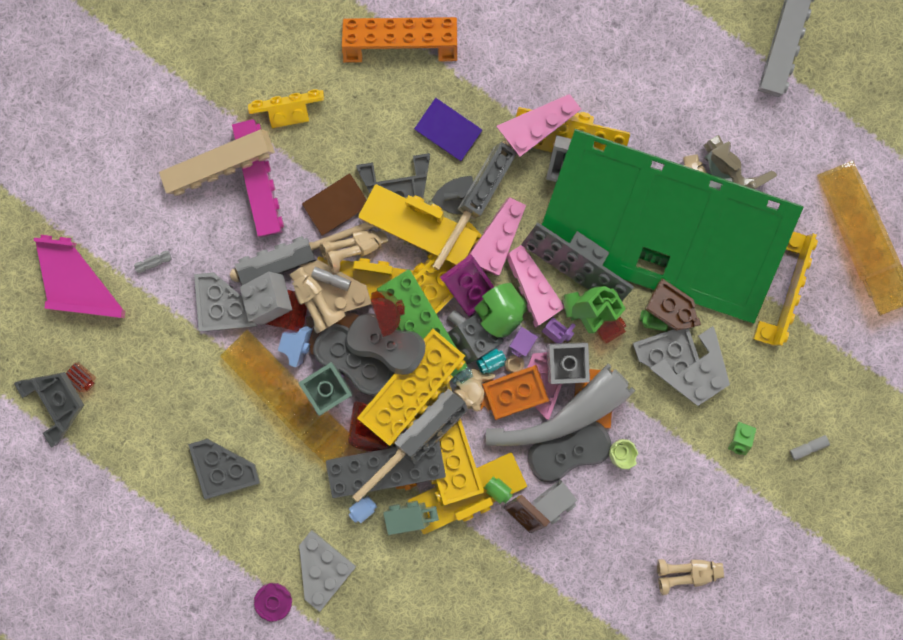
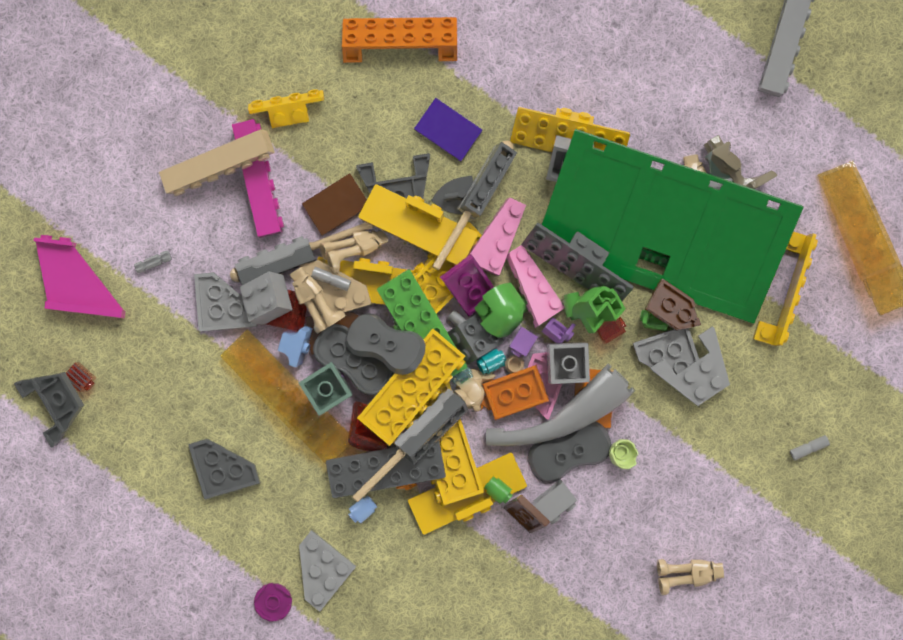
(387, 311): clear red brick -> none
(409, 517): sand green brick -> none
(537, 124): bright pink wing -> none
(742, 439): bright green bracket -> none

